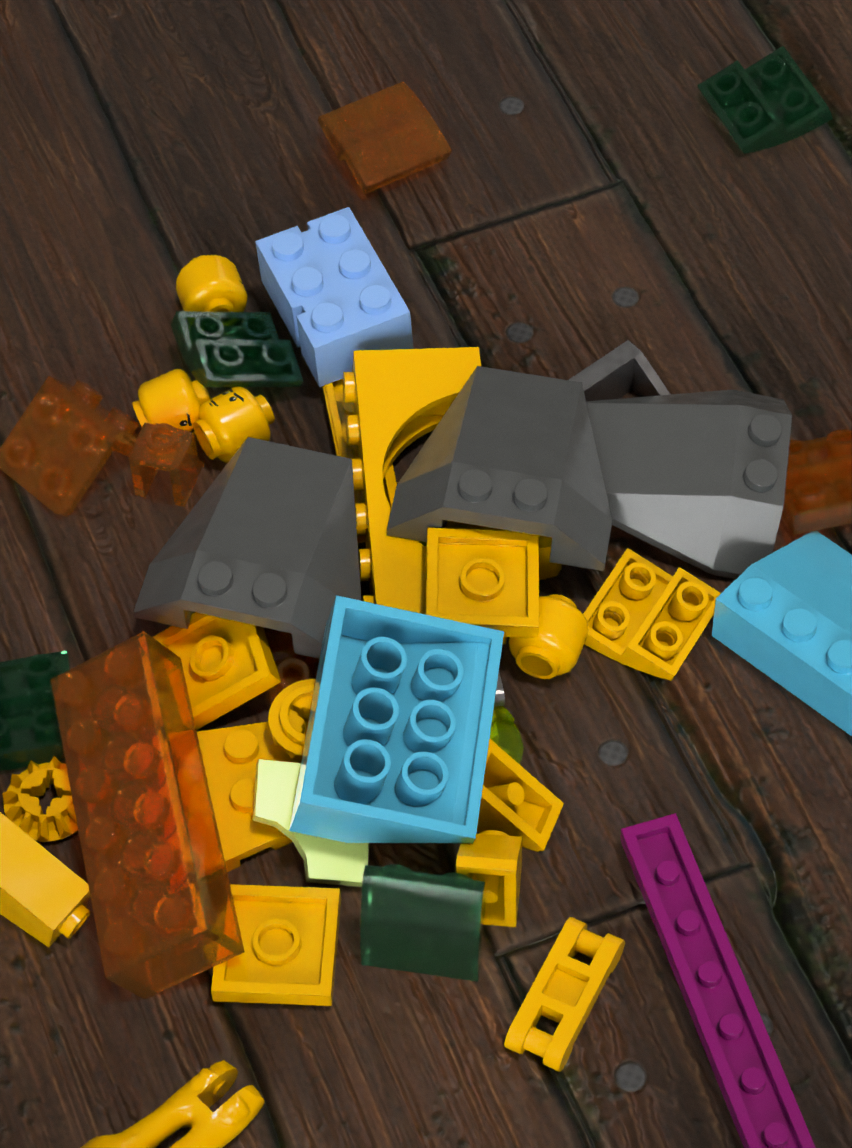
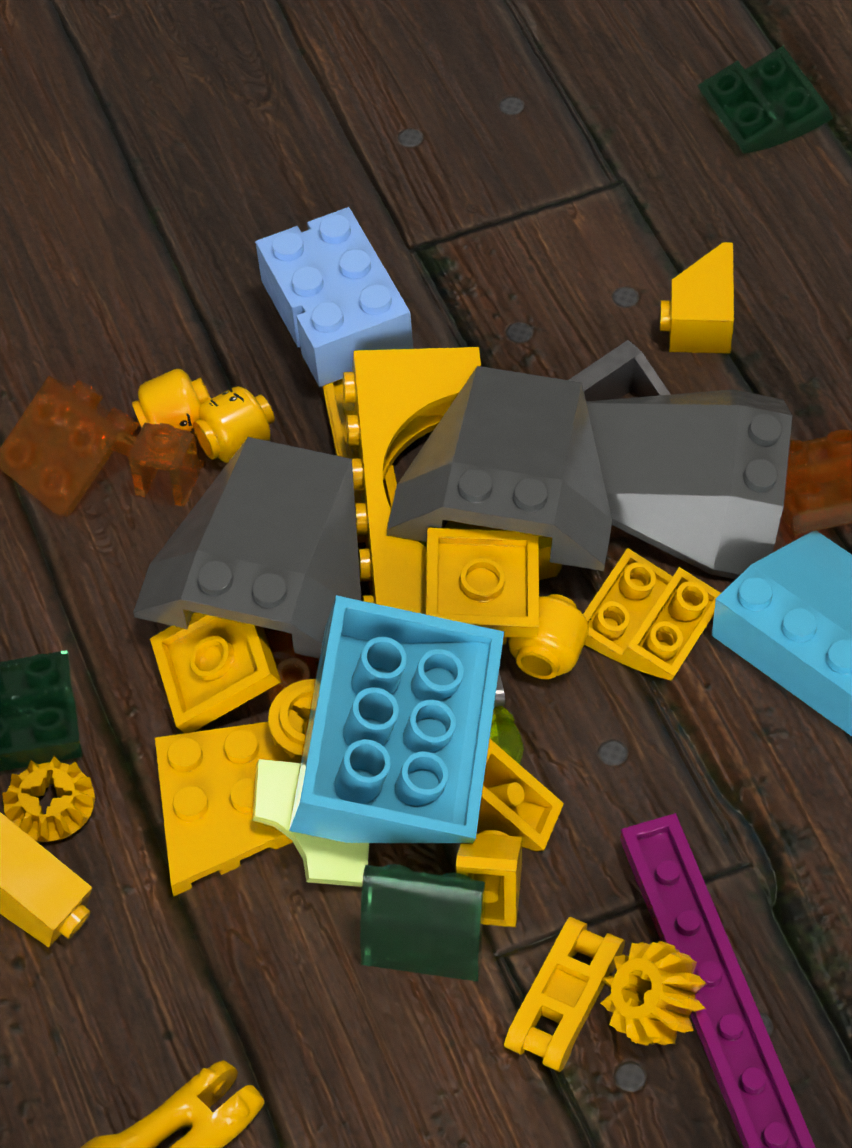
(145, 817): clear orange brick -> none
(211, 285): yellow head -> none
(235, 349): clear green slope -> none
(286, 944): yellow plate -> none
(385, 137): clear orange slope -> none
(653, 993): none -> yellow gear
(702, 305): none -> yellow slope

